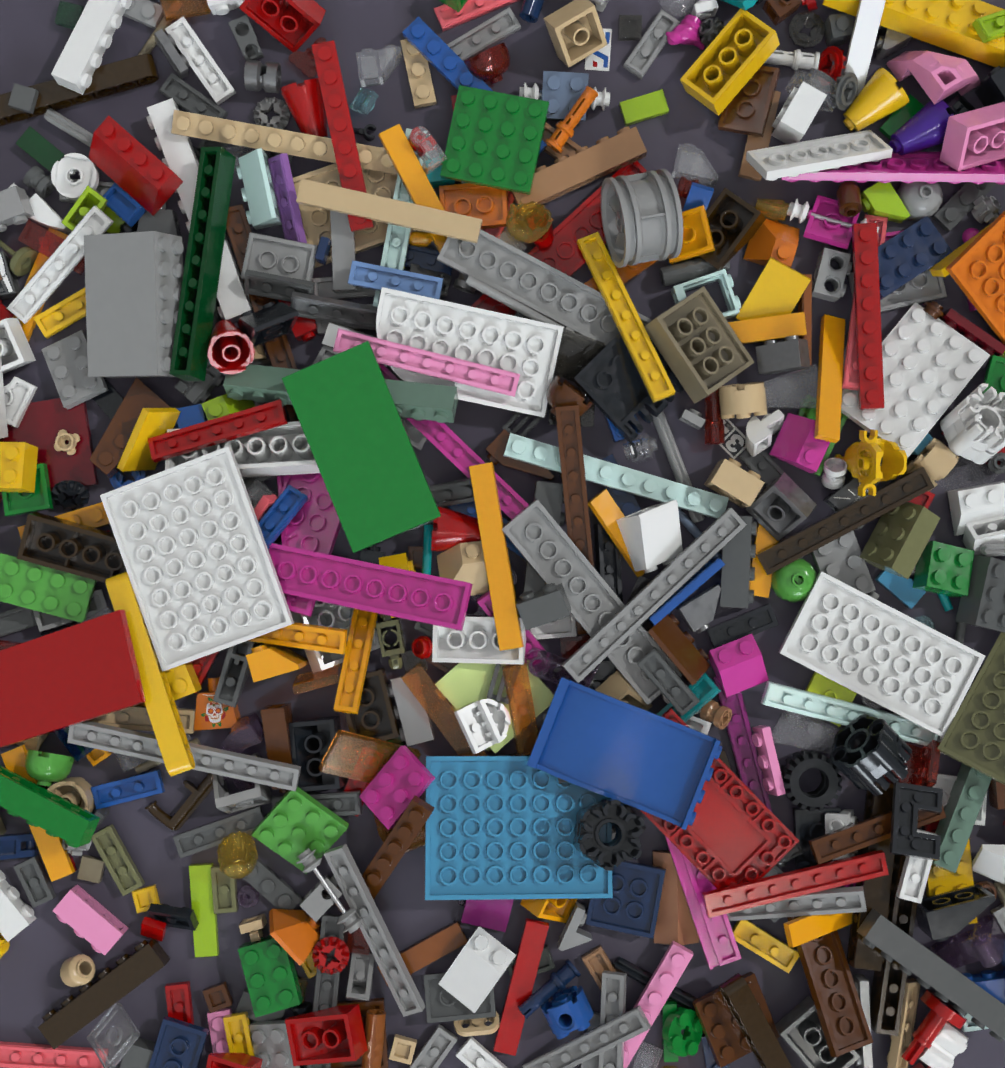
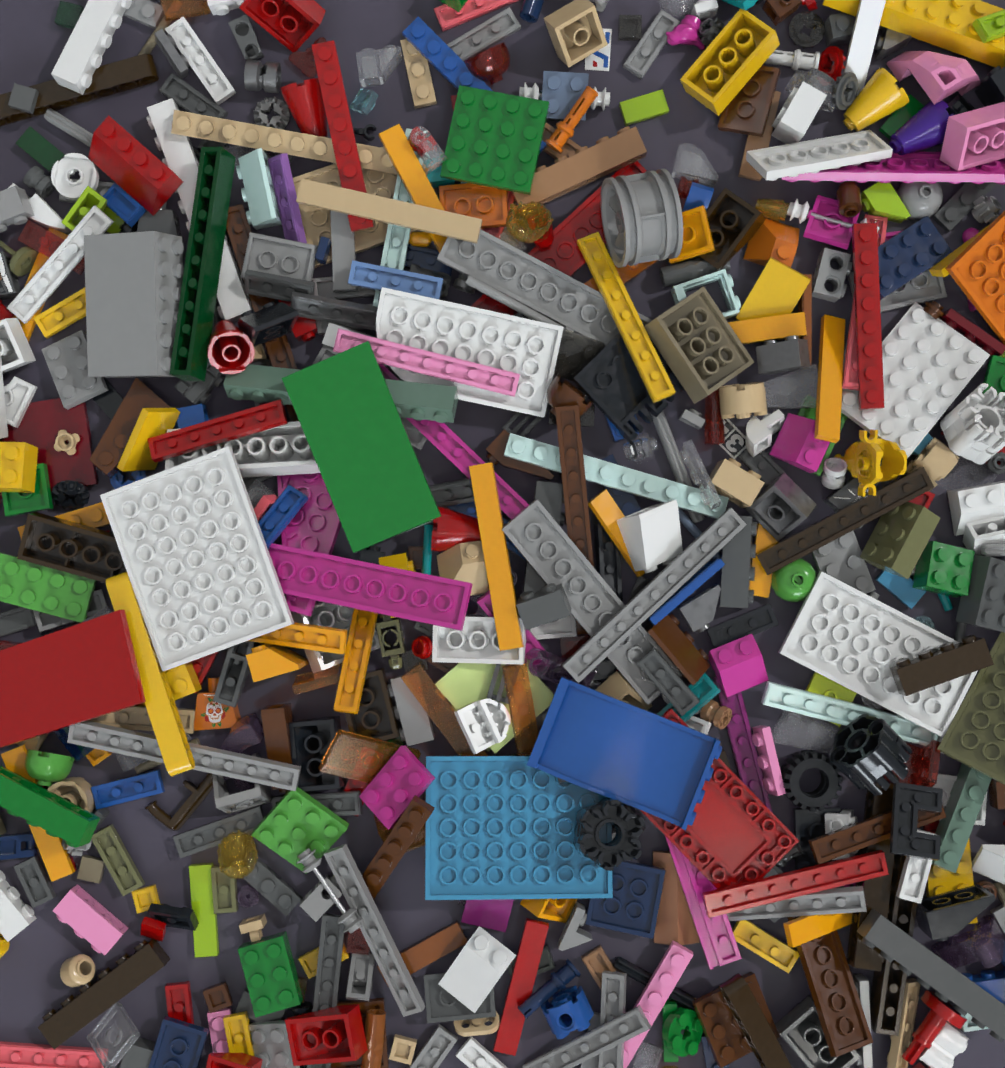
(224, 406): lime slope -> none
(294, 932): orange slope -> none
(327, 945): red gear -> none
(699, 475): none -> clear wing
(942, 665): none -> dark brown brick

